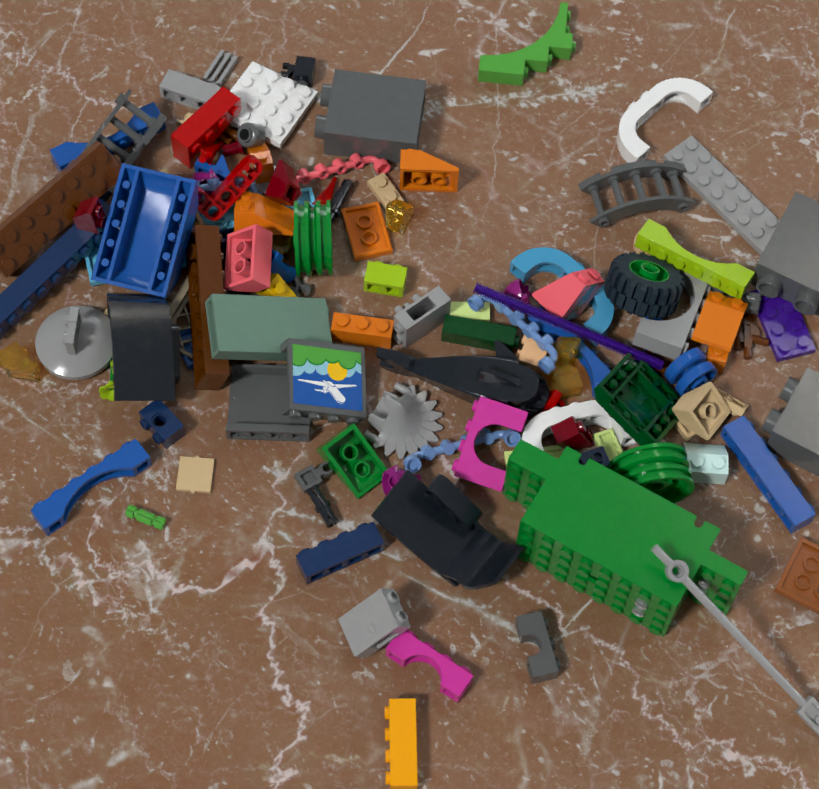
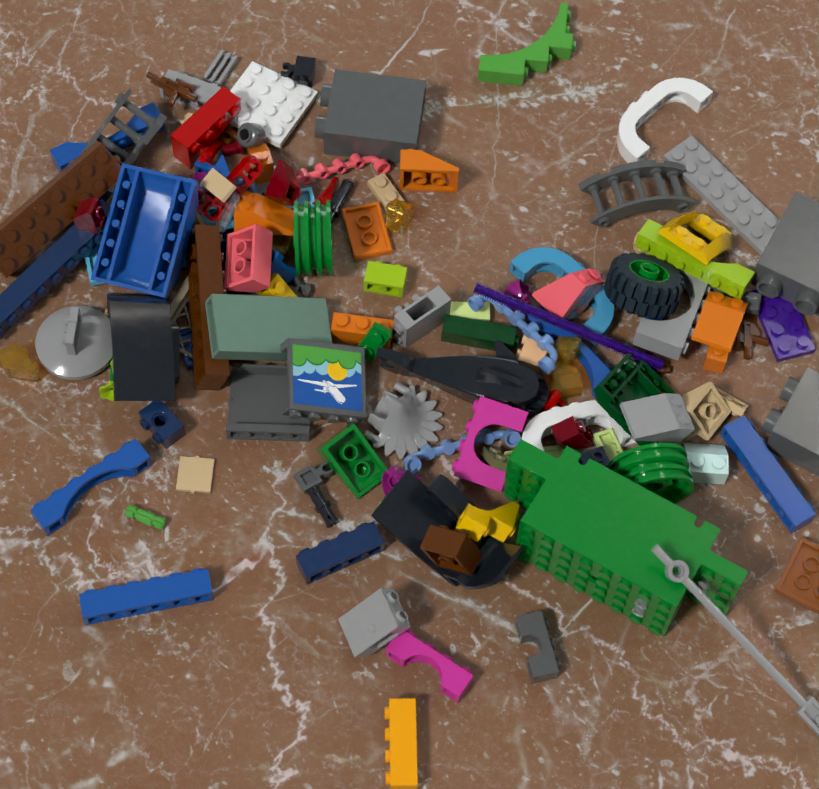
(146, 596): none -> blue brick
(173, 89): none -> reddish brown piece
(218, 185): none -> tan slope
(228, 211): none -> clear tile
(374, 338): none -> green plate
(451, 549): none -> reddish brown brick
(494, 457): none -> olive plate
(496, 523): none -> yellow arch
(658, 418): none -> light grey slope
(690, 371): blue wheel -> none
(695, 246): none -> yellow wedge

